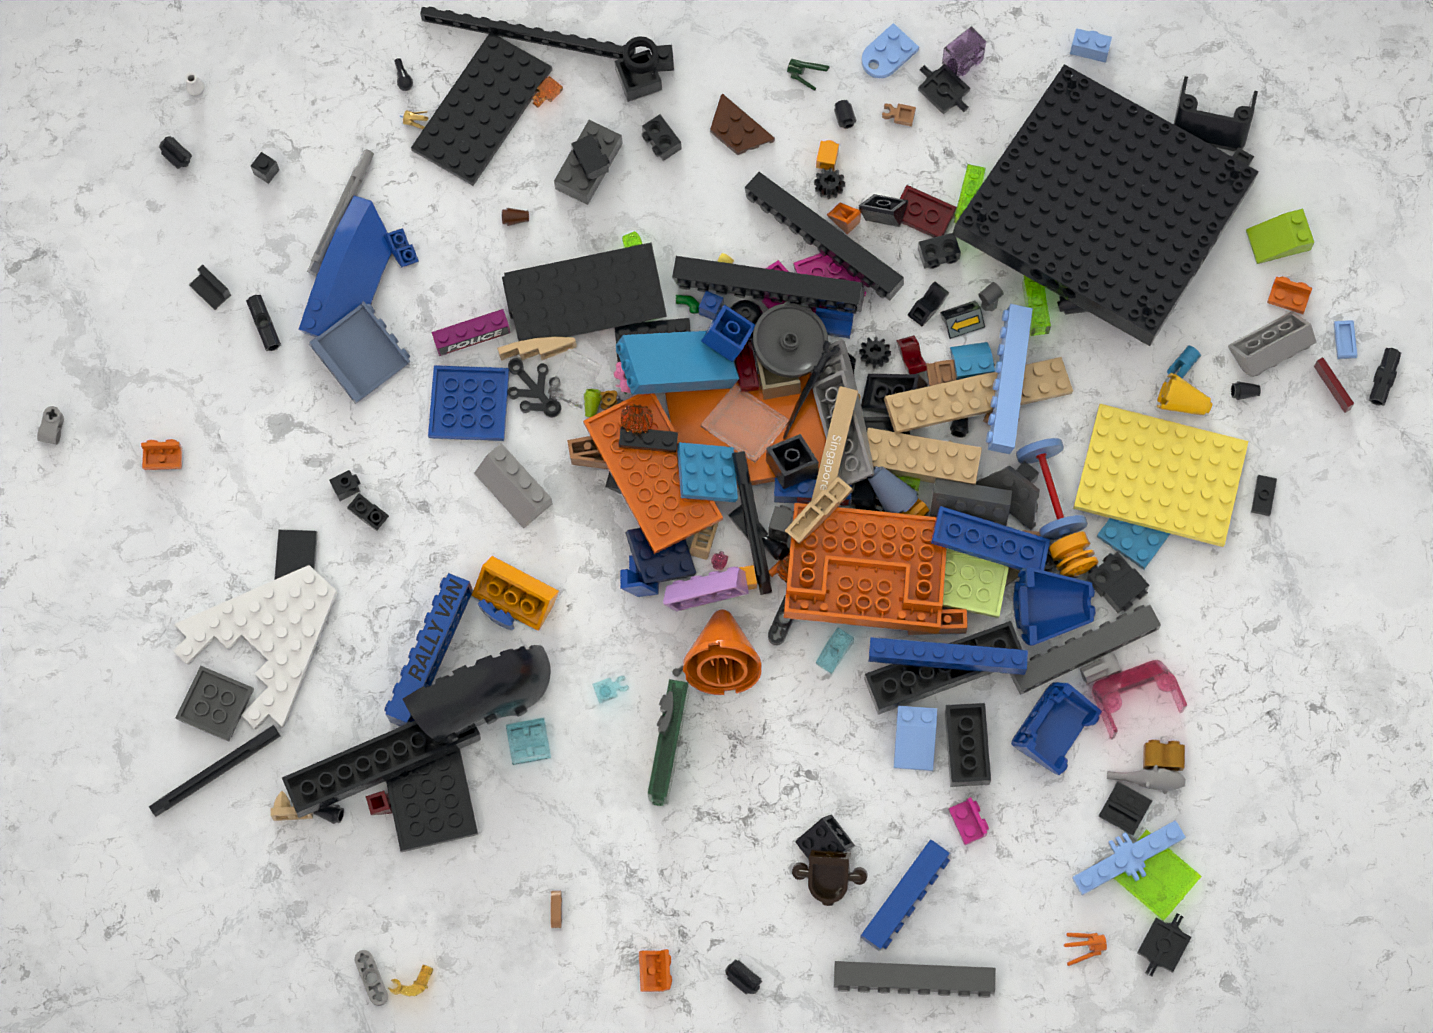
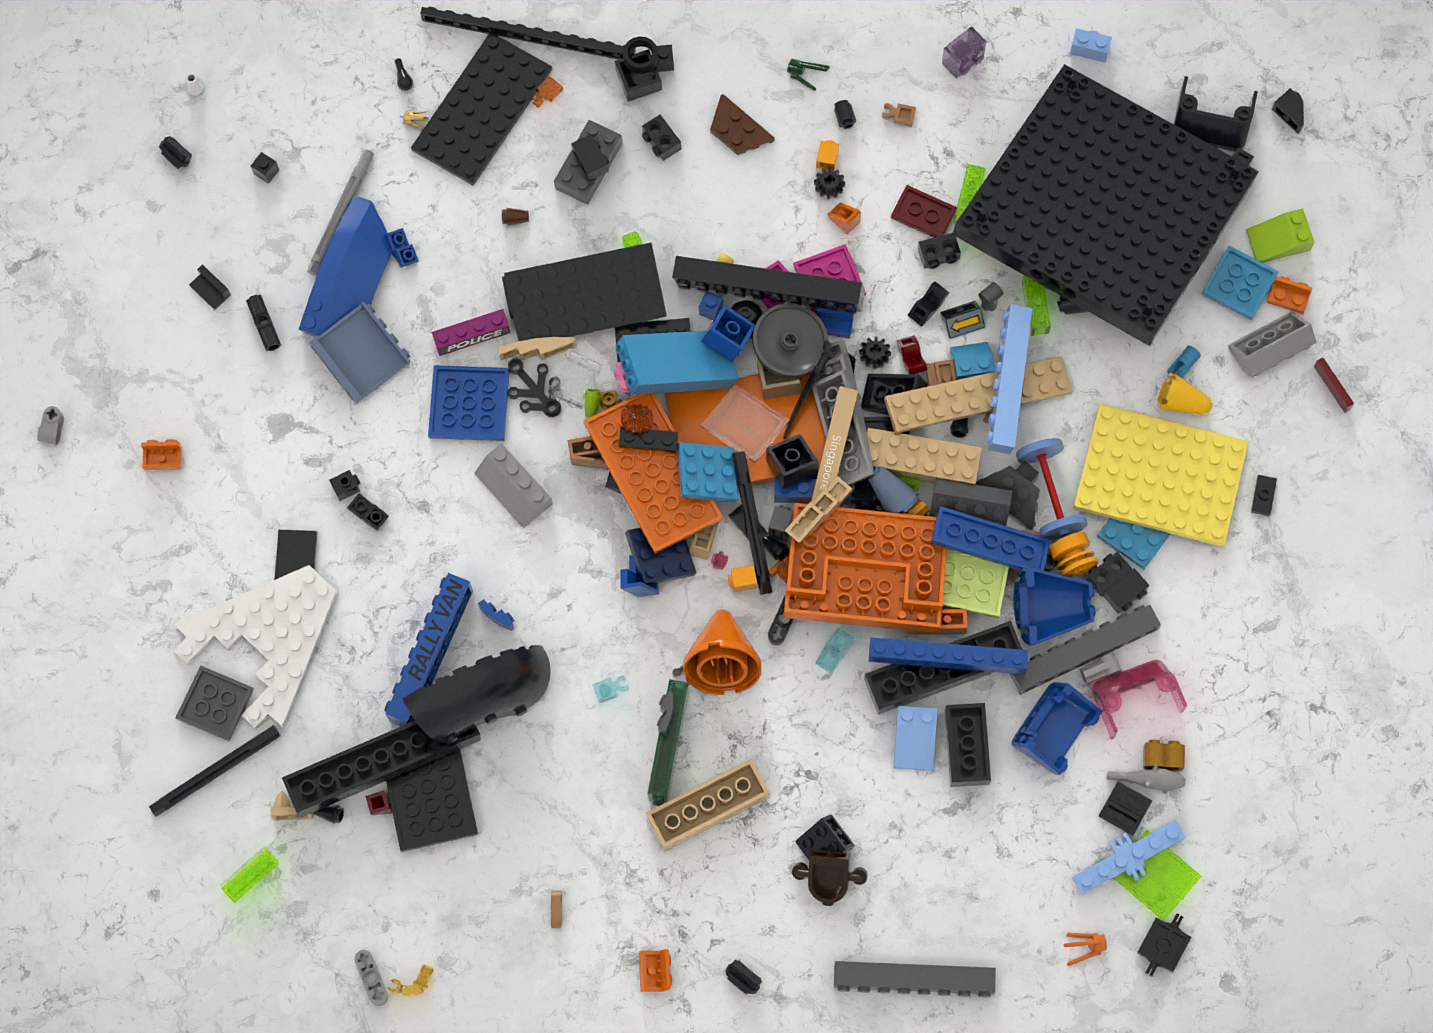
(249, 874): none -> clear neon green brick
(515, 592): light orange slope -> none
(528, 741): clear light blue slope -> none
(690, 301): green arm -> none
(706, 589): lavender slope -> none
(707, 805): none -> tan brick
(747, 369): dark red tile -> none
(824, 236): black brick -> none
(884, 210): black slope -> none
(889, 52): light blue plate -> none
(905, 895): blue brick -> none
(944, 88): black plate -> none
(968, 821): dark pink bracket -> none
(1240, 282): none -> dark azure plate
(1244, 390): black cone -> none
(1290, 109): none -> black slope
(1345, 339): light blue tile -> none
(1385, 376): black piece -> none

